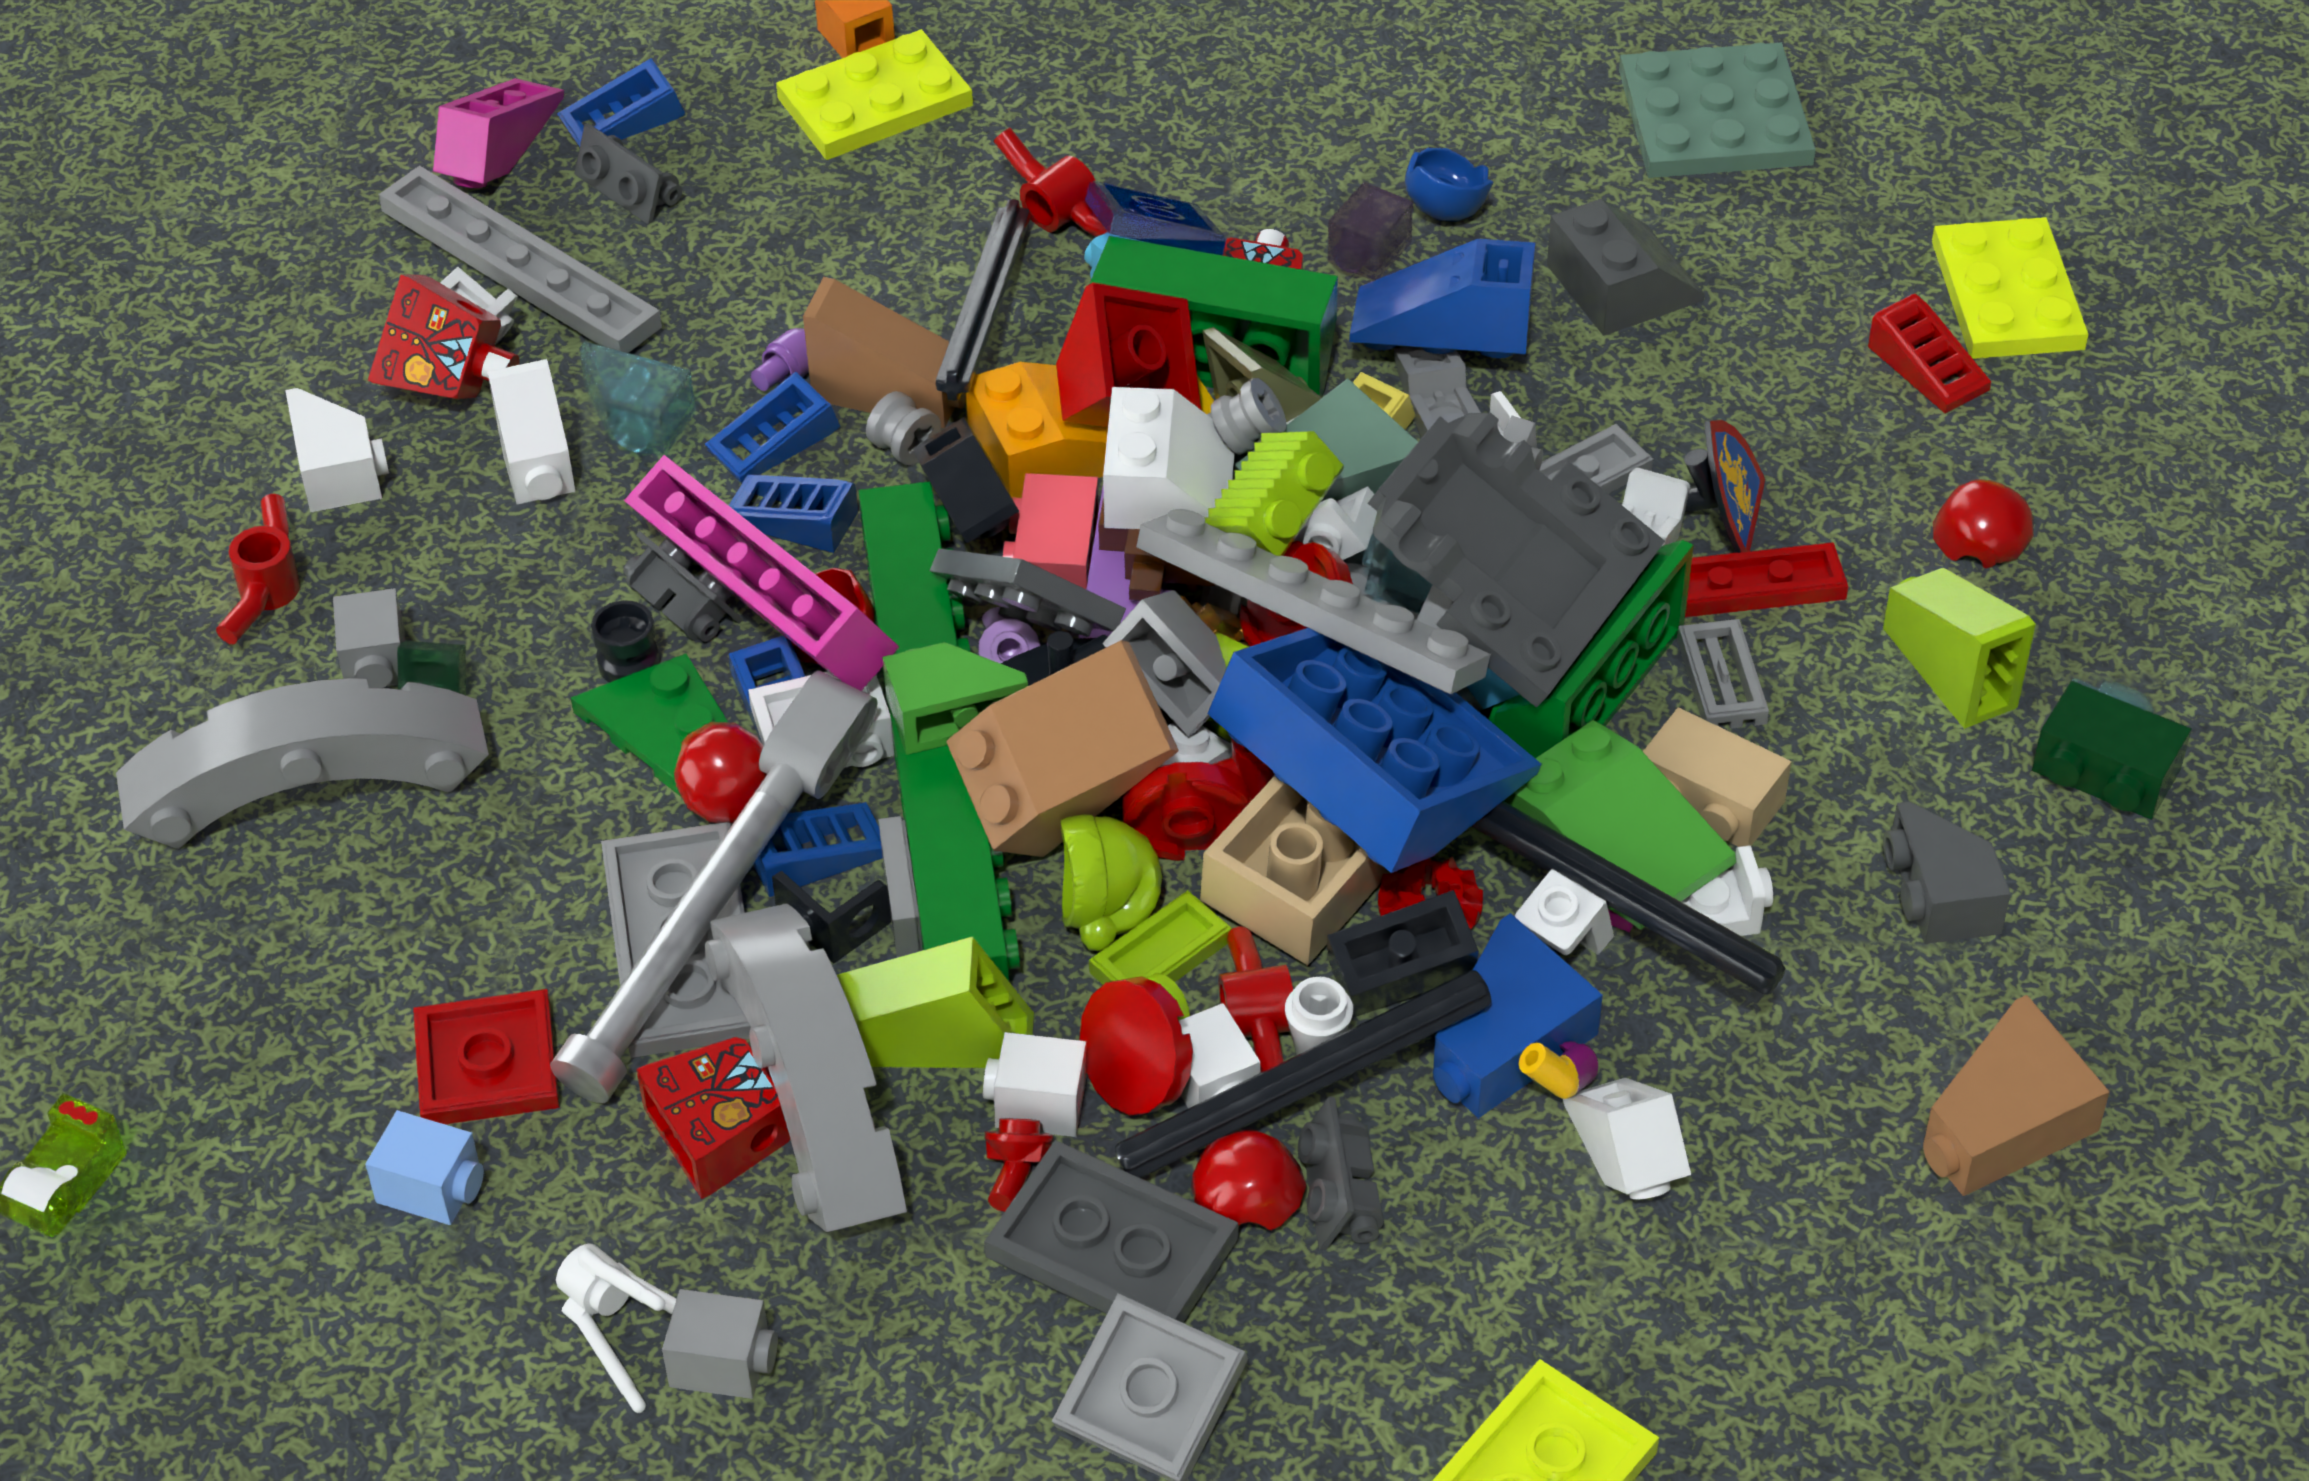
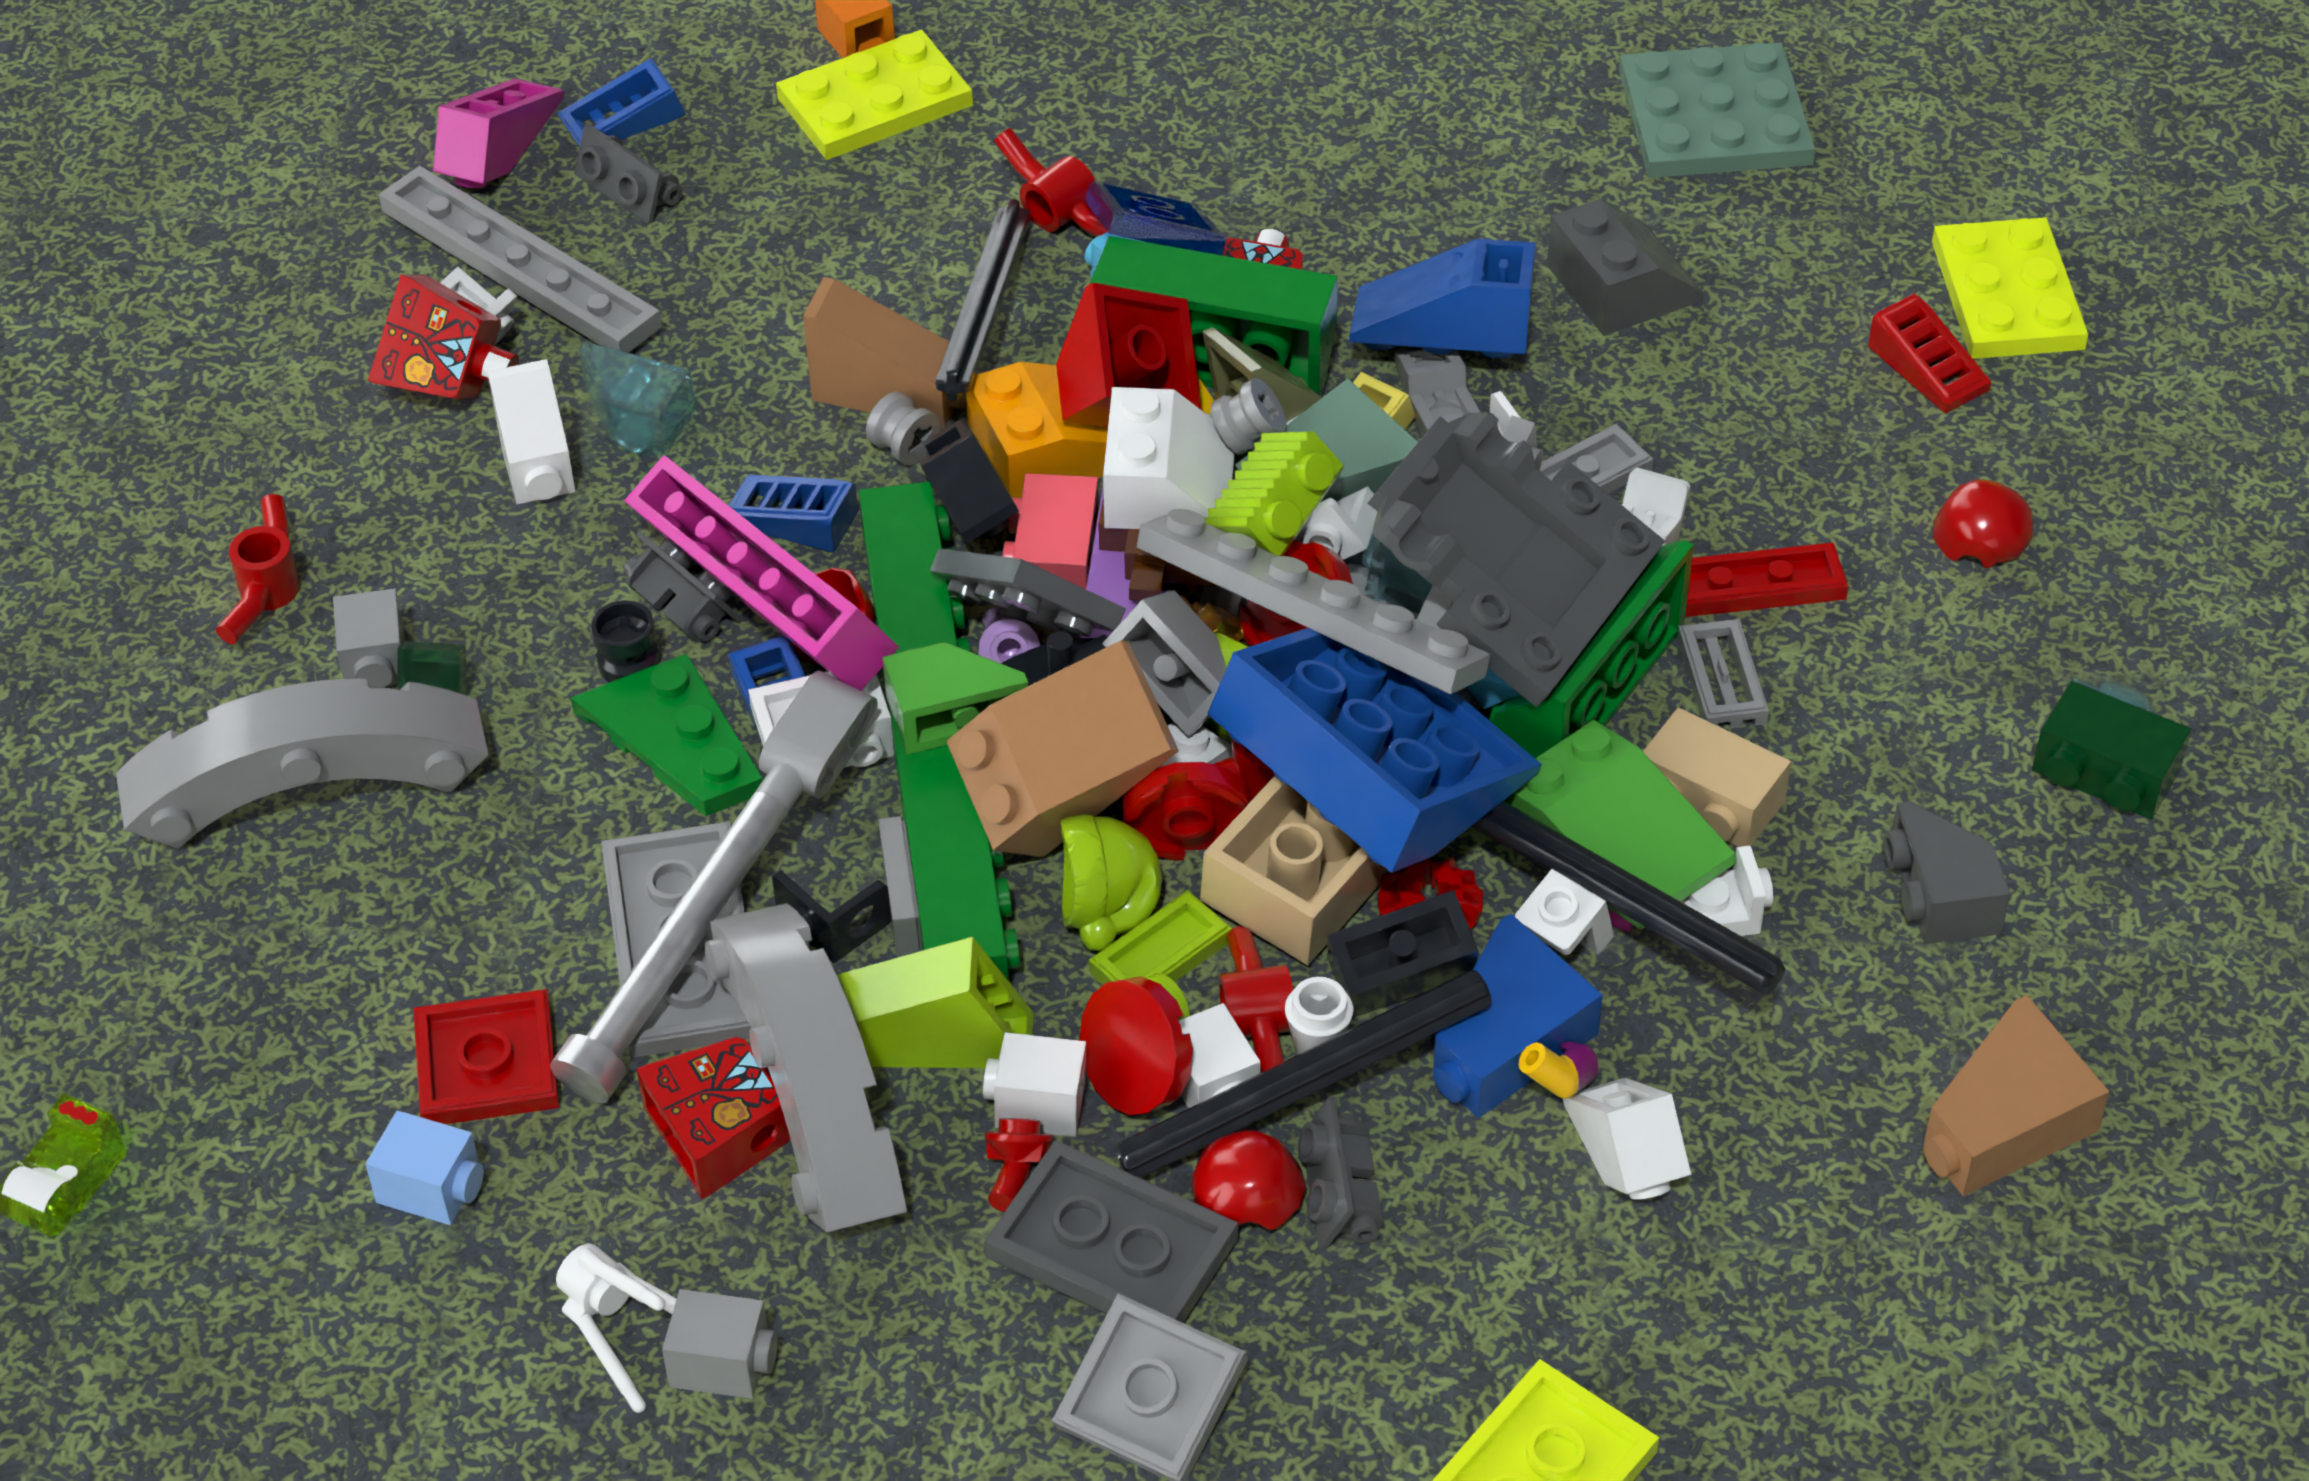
(334, 452): white slope -> none
(718, 770): red hair -> none
(777, 406): blue slope -> none
(782, 356): medium lavender cylinder -> none
(821, 860): blue slope -> none
(1370, 231): clear purple brick -> none
(1446, 184): blue hair -> none
(1727, 480): shield -> none
(1961, 643): lime slope -> none

